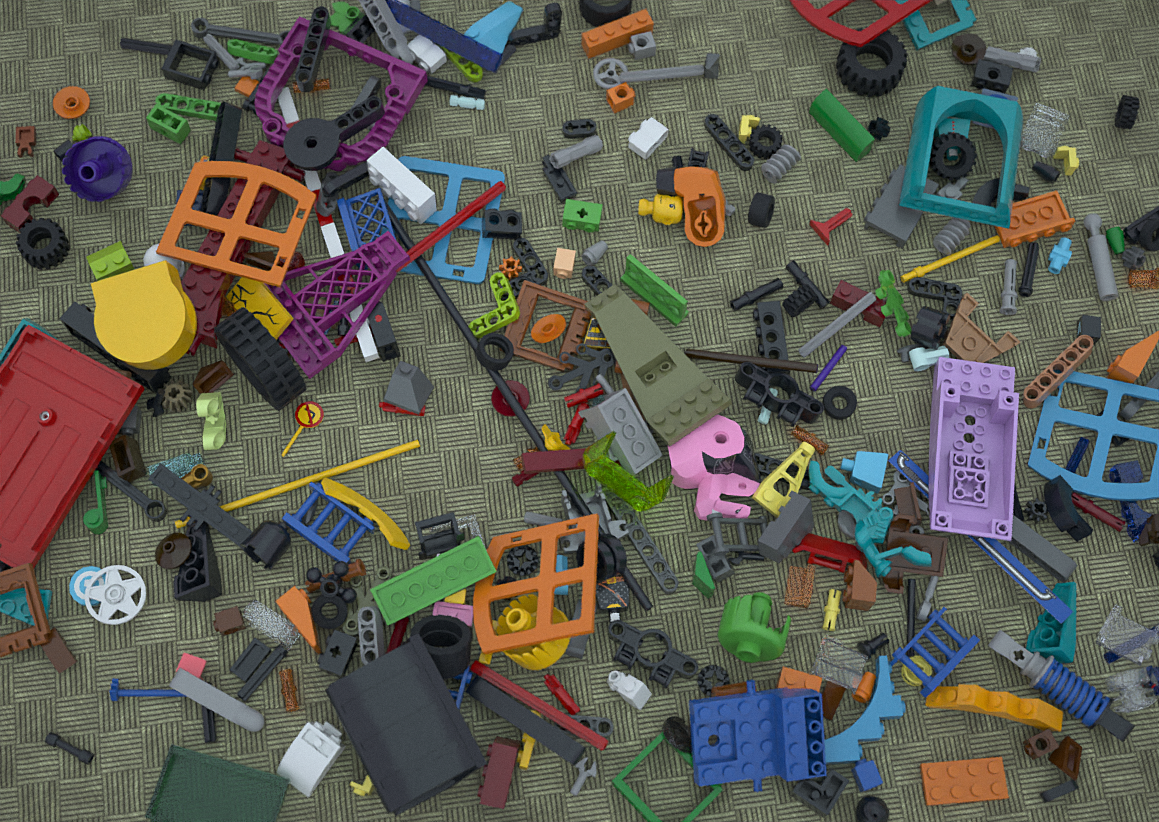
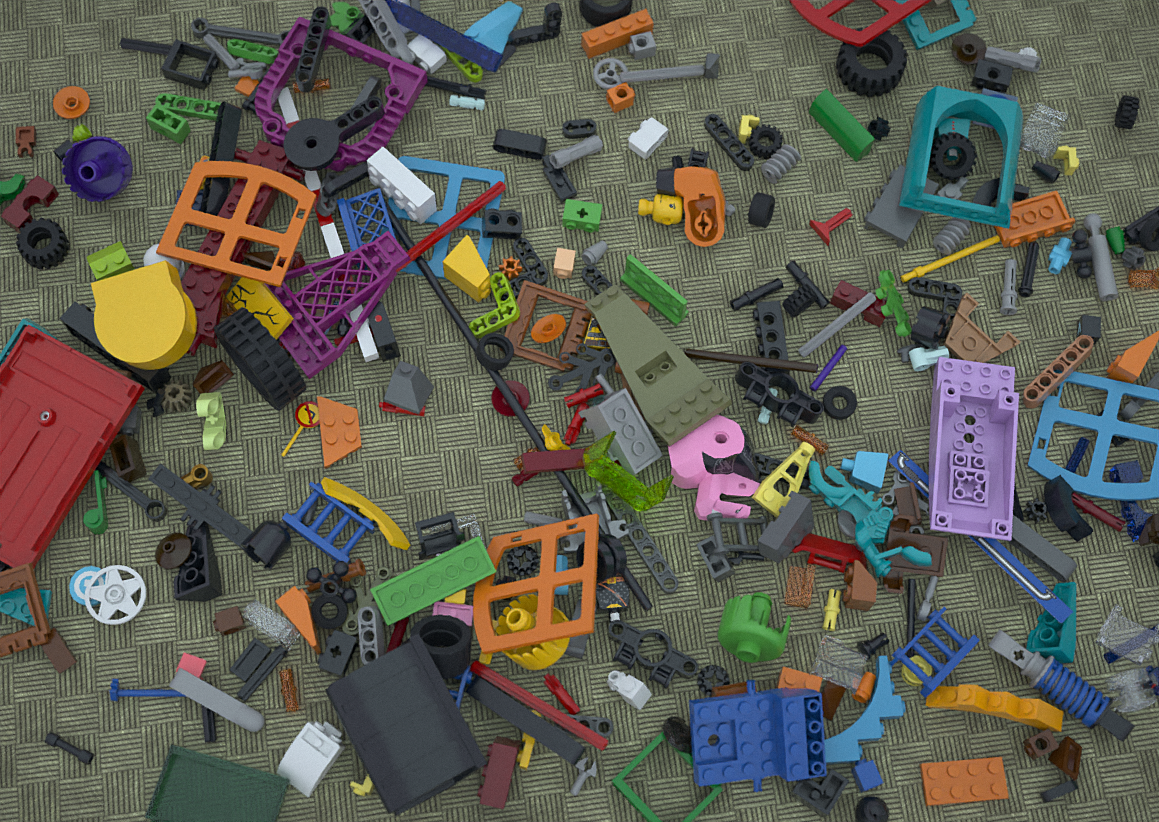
(179, 465): clear light blue hinge -> none
(313, 478): yellow piece -> none
(338, 430): none -> orange wing
(467, 270): none -> yellow slope
(519, 144): none -> black beam
(701, 577): green slope -> none
(1081, 253): none -> black piece

